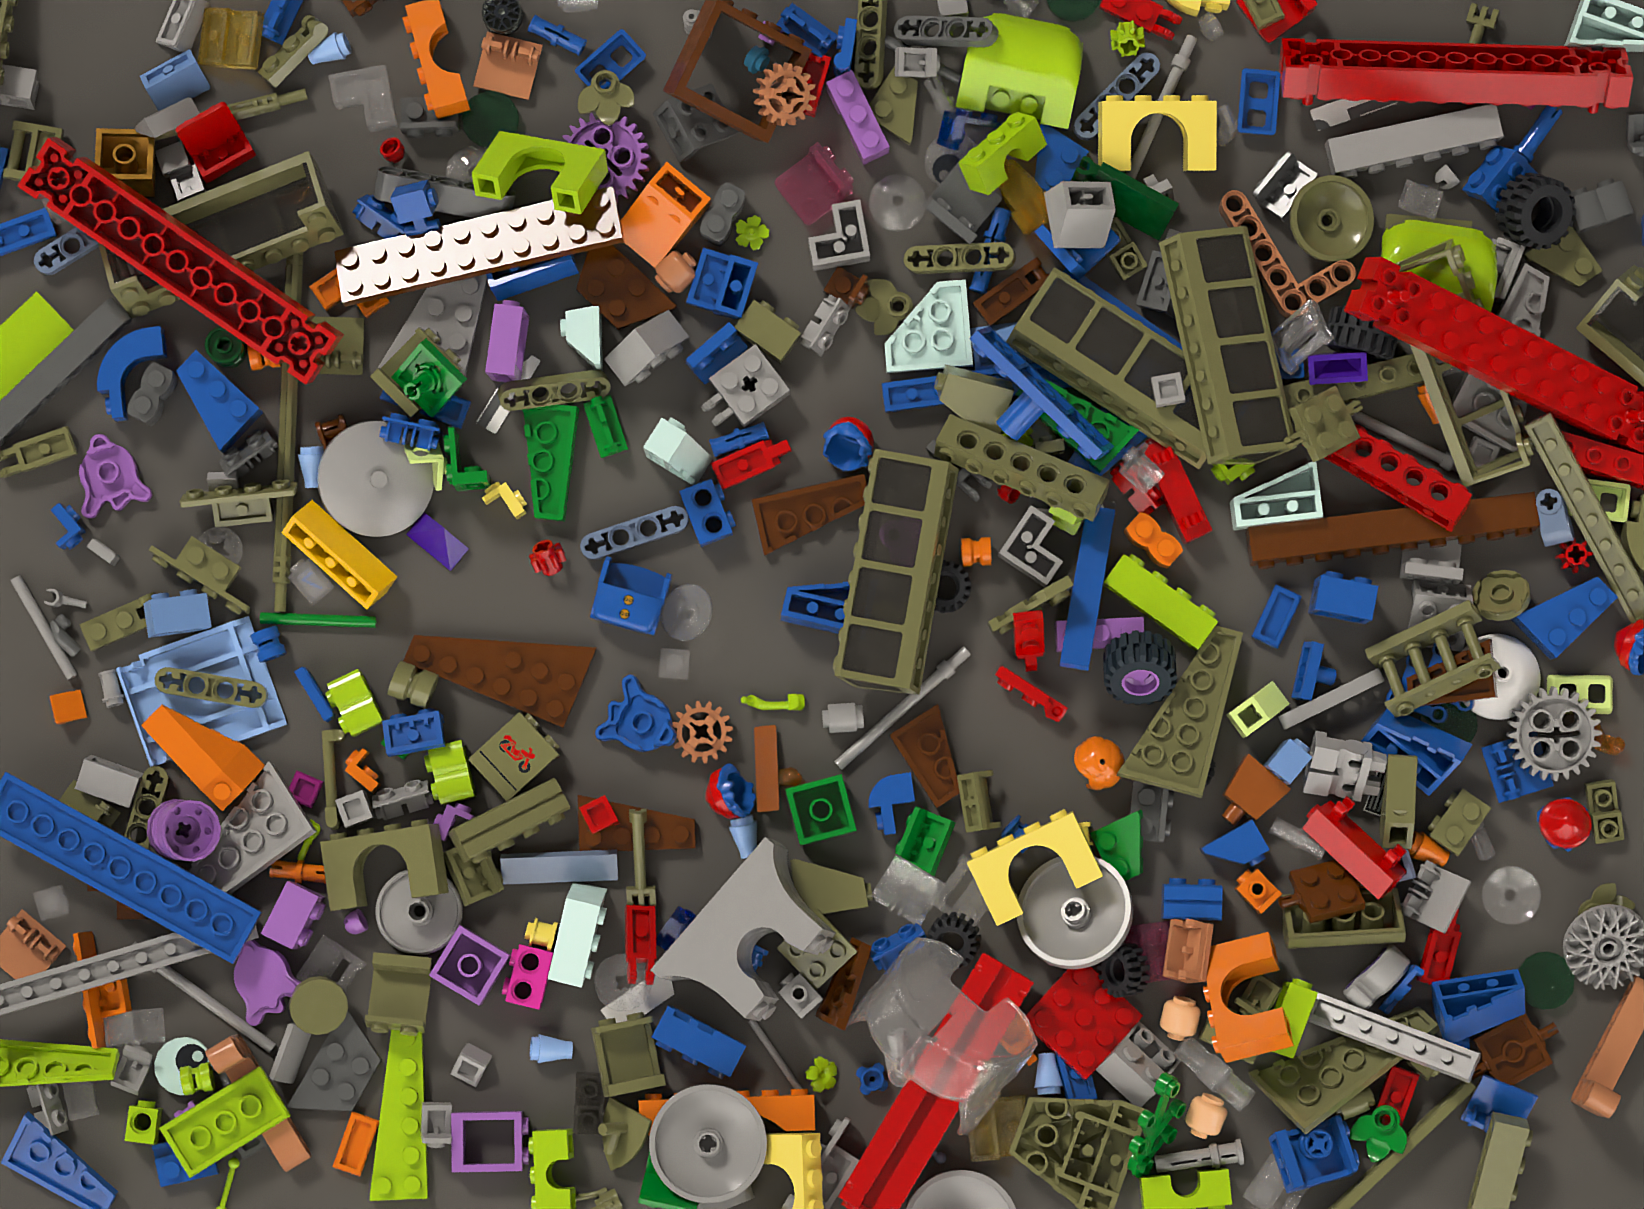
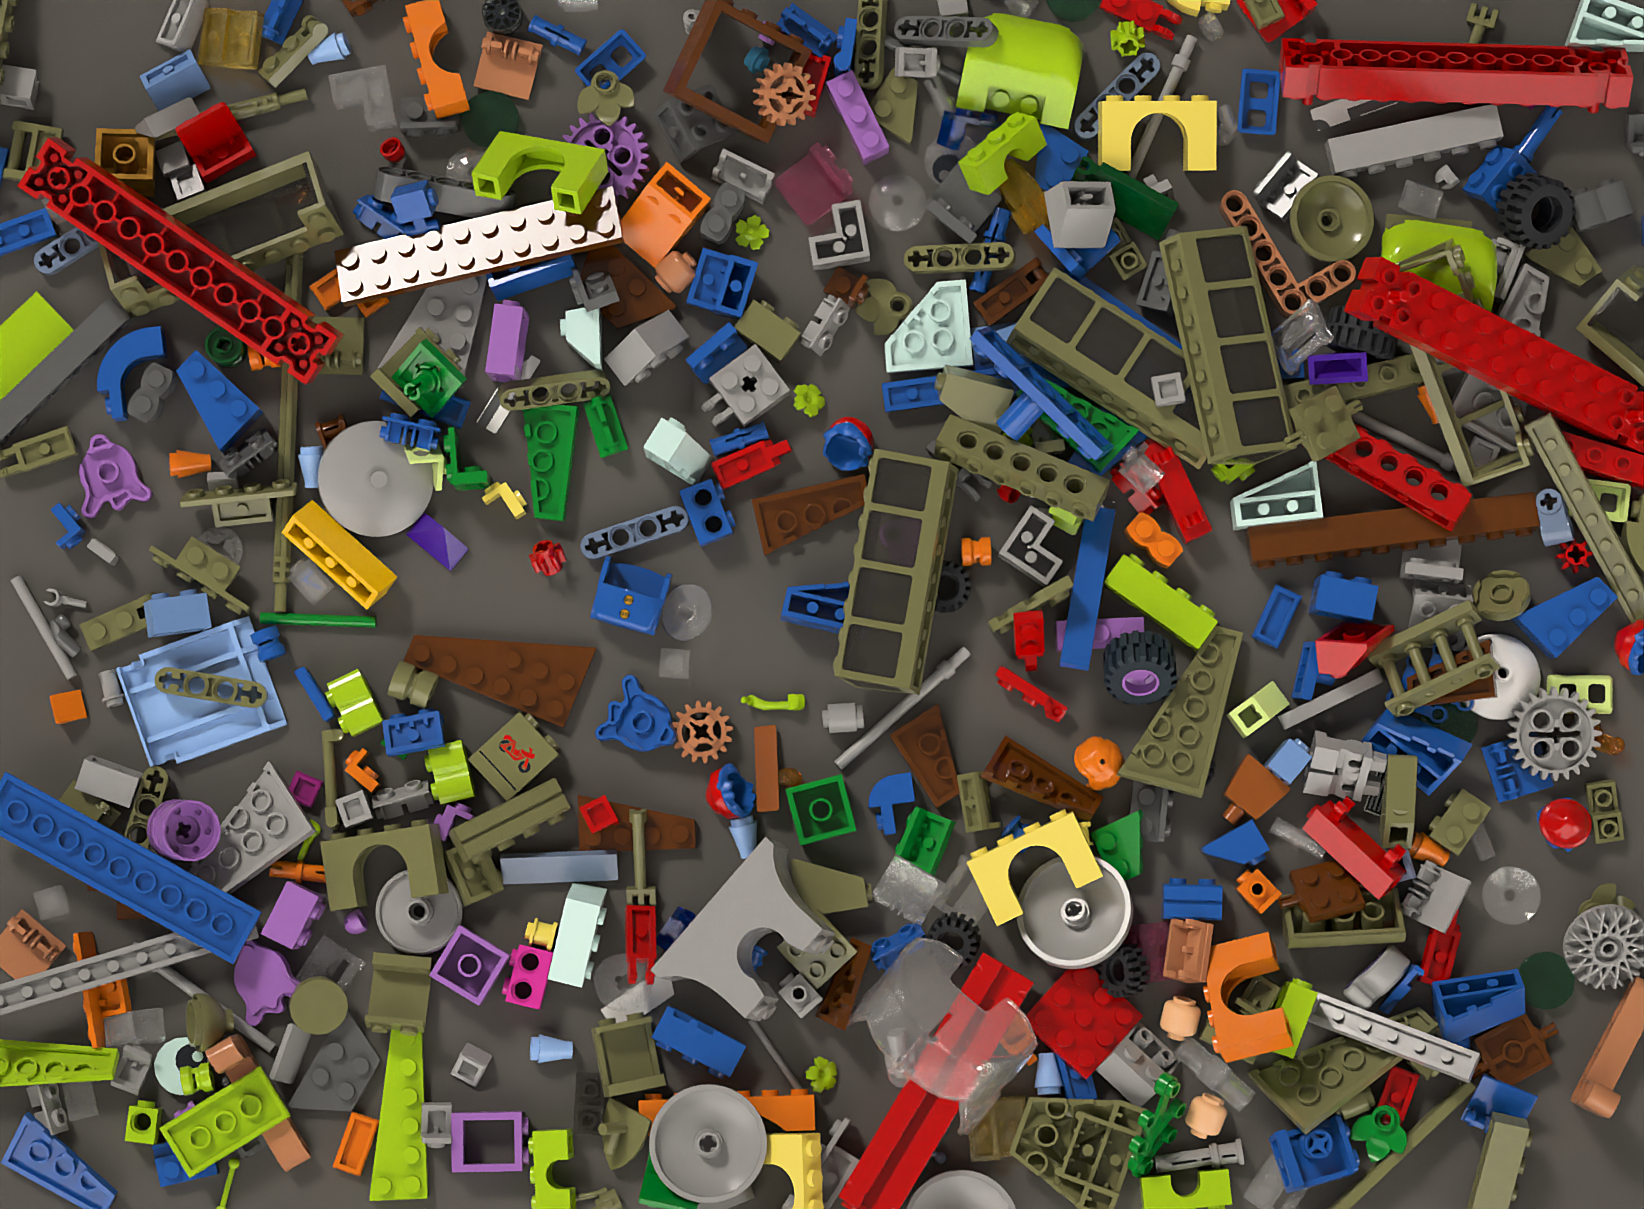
(188, 463): none -> orange cone
(207, 1022): none -> olive piece
(208, 758): orange wedge -> none
(594, 291): none -> dark grey bracket
(744, 175): none -> light grey hinge
(808, 398): none -> lime plant
(868, 1086): blue plate -> none
(1036, 778): none -> reddish brown wing
(1348, 646): none -> red slope

